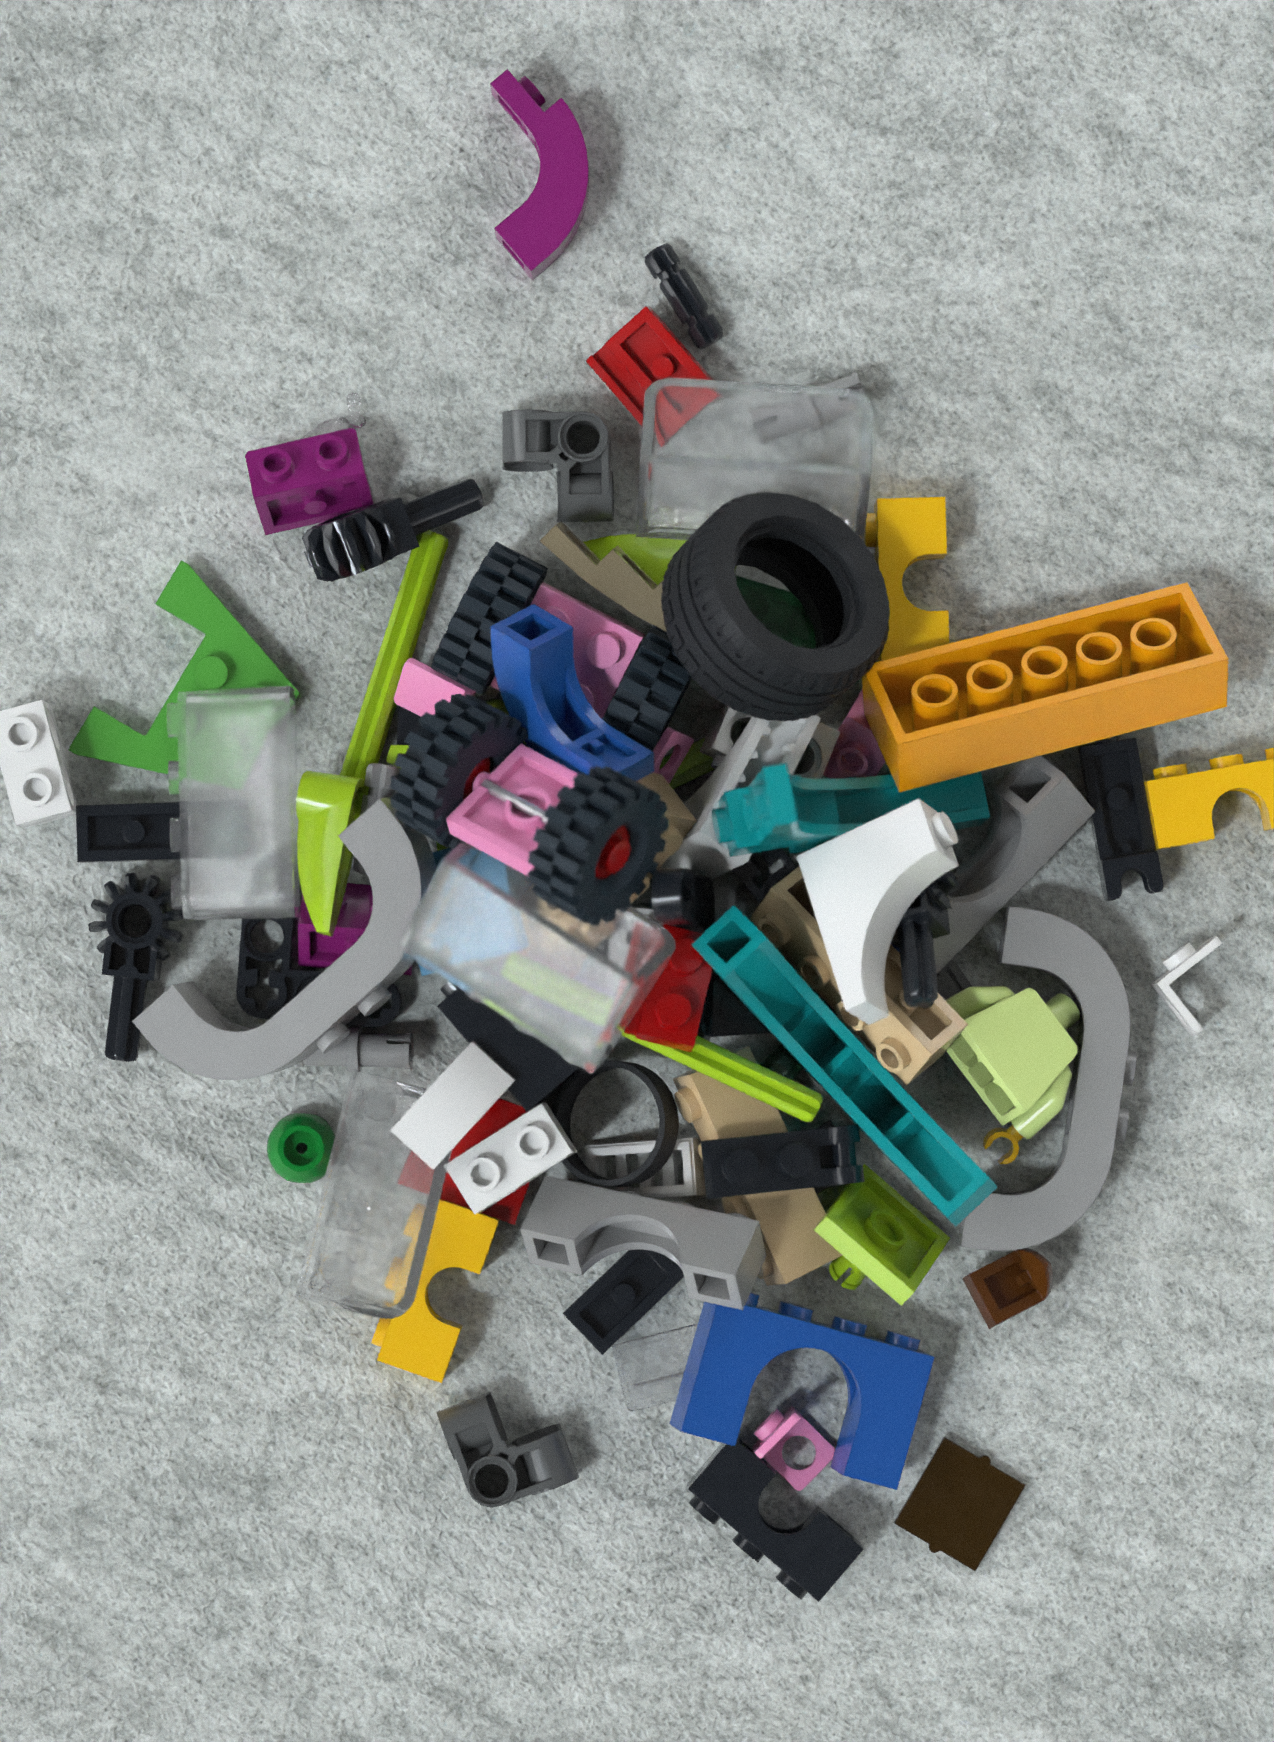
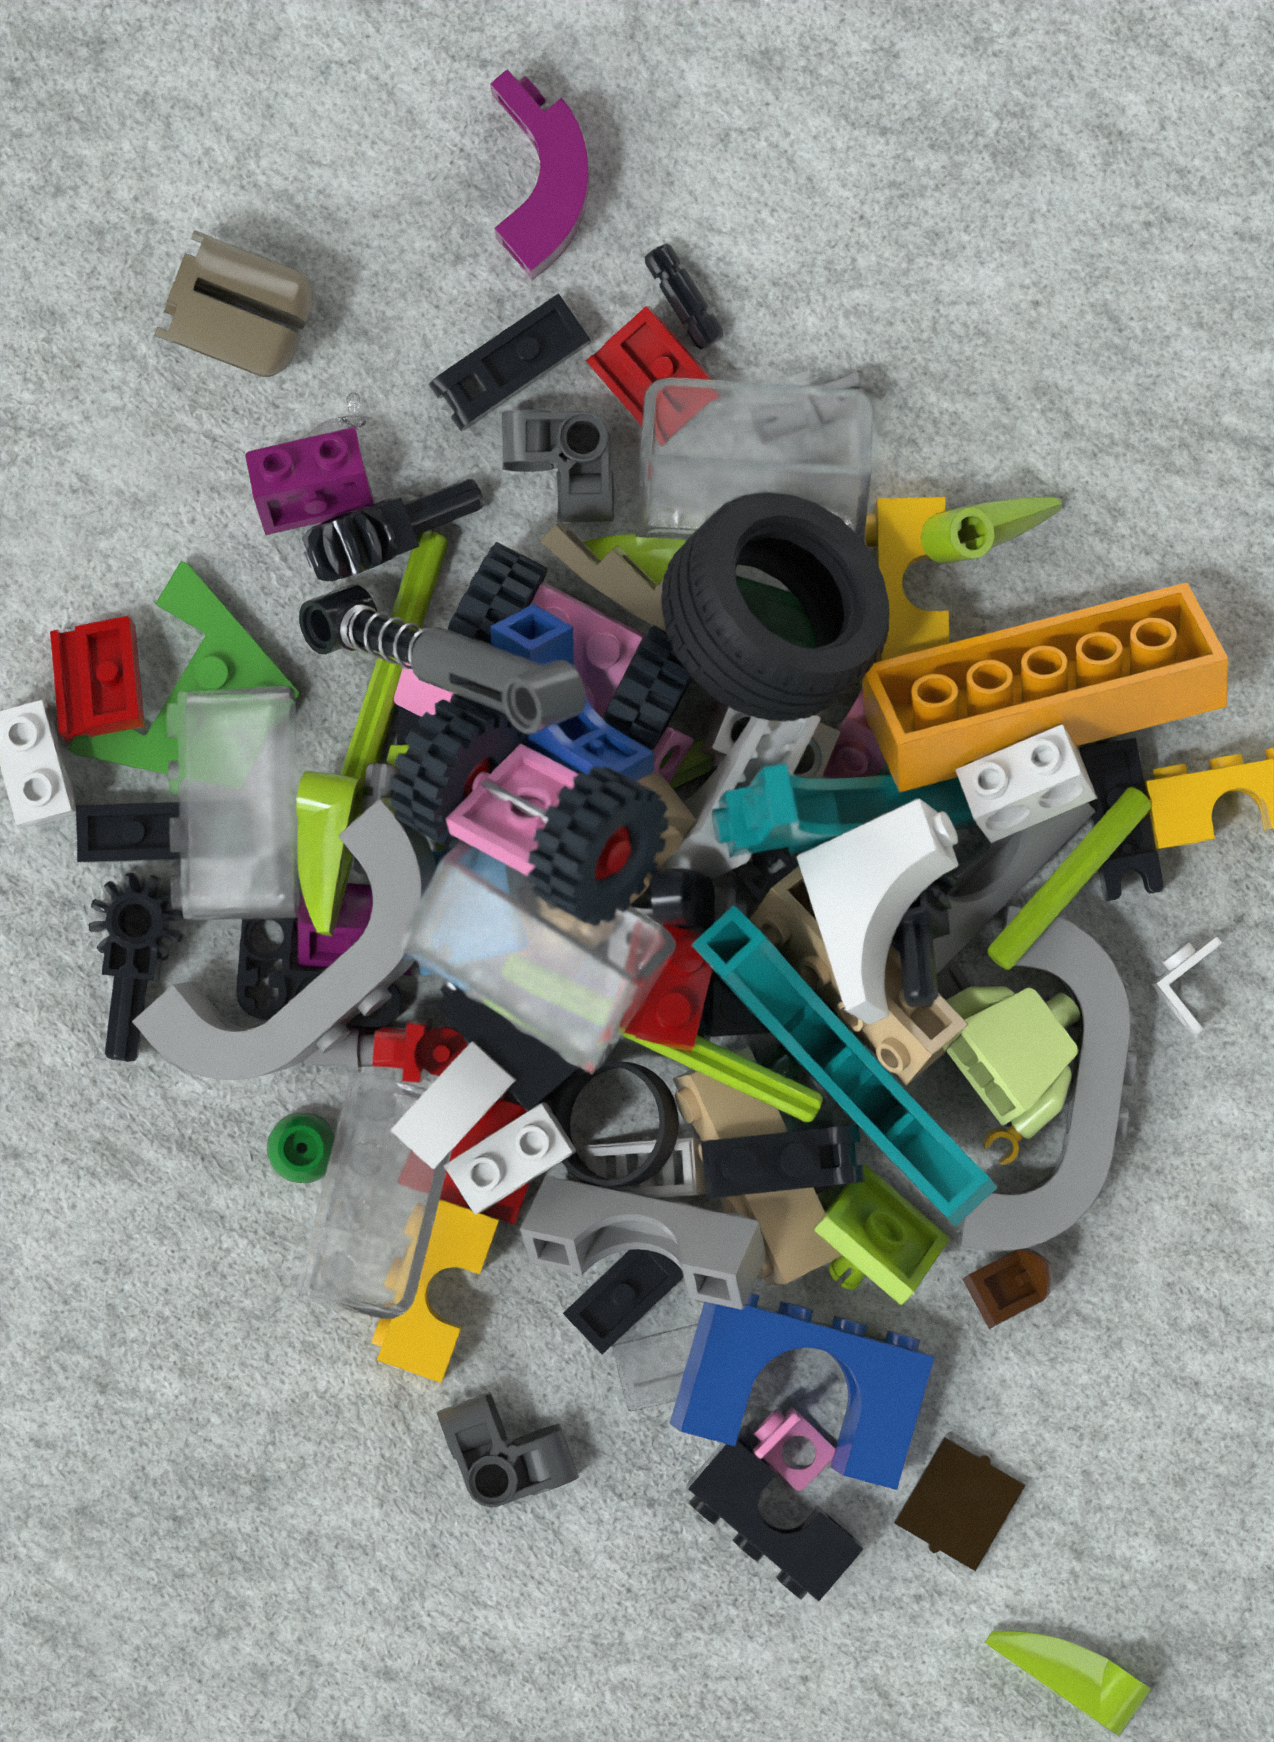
(97, 678): none -> red plate
(228, 331): none -> dark tan cylinder
(417, 1048): none -> red hips
(511, 361): none -> black plate
(523, 689): none -> dark grey piece
(977, 528): none -> lime piece
(1026, 783): none -> white brick
(1069, 878): none -> lime axle
(1076, 1675): none -> lime piece

